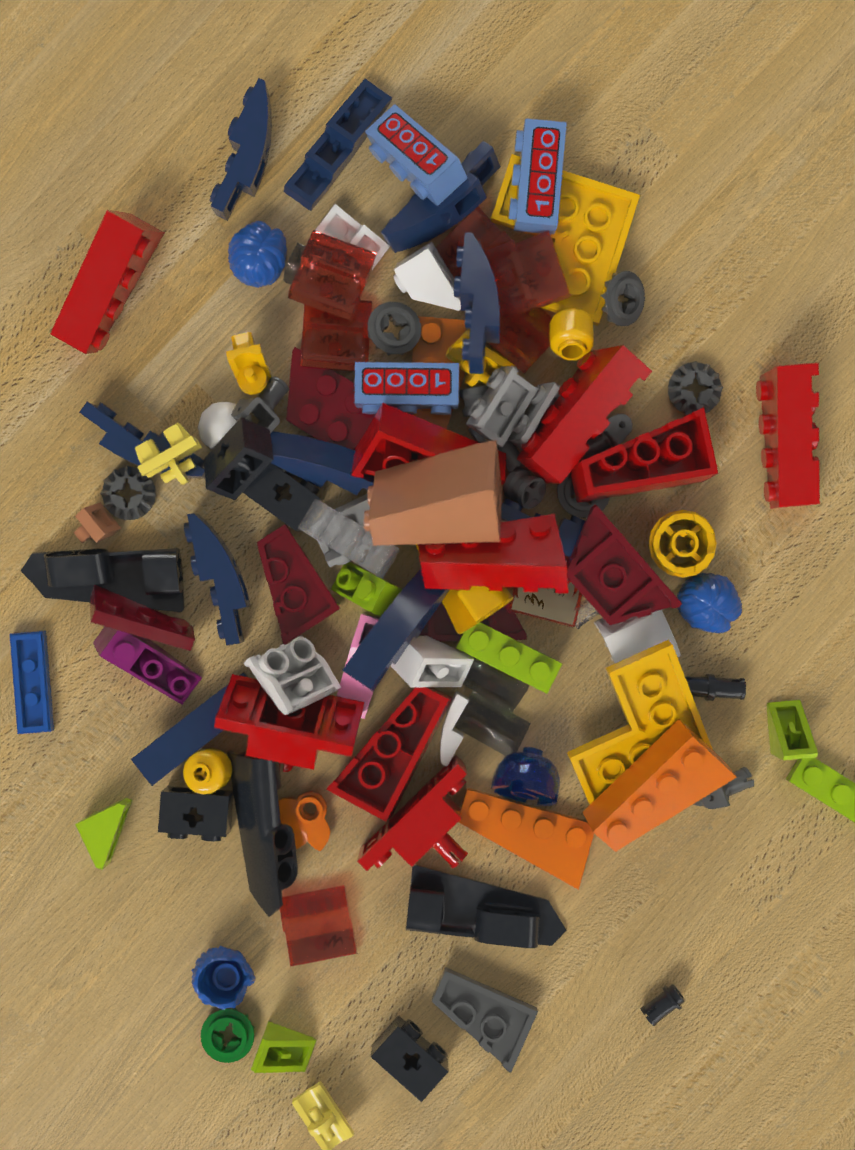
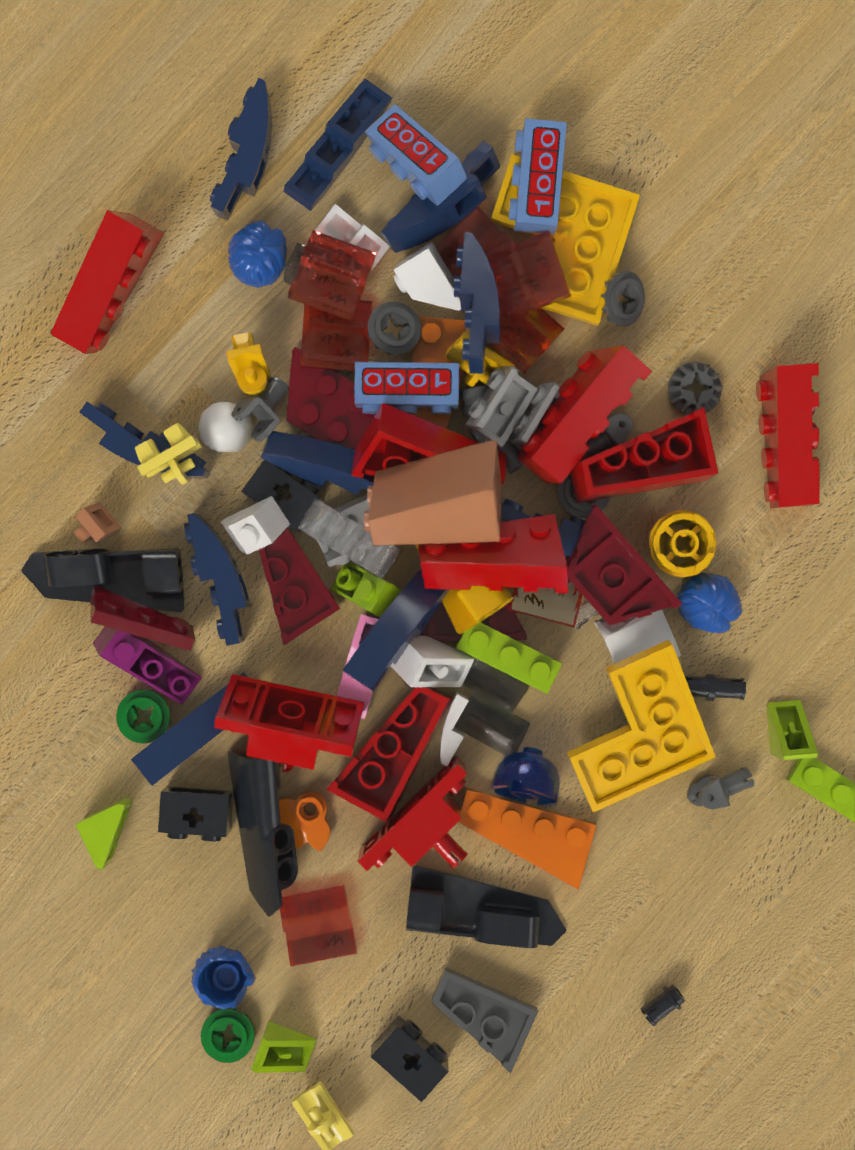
(31, 682): blue tile -> none
(128, 715): none -> green gear
(139, 504): dark grey gear -> none
(207, 771): yellow head -> none
(238, 459): black brick -> none
(256, 525): none -> white slope
(293, 675): white slope -> none
(524, 488): dark grey wheel -> none
(571, 333): yellow head -> none
(657, 786): orange wedge -> none

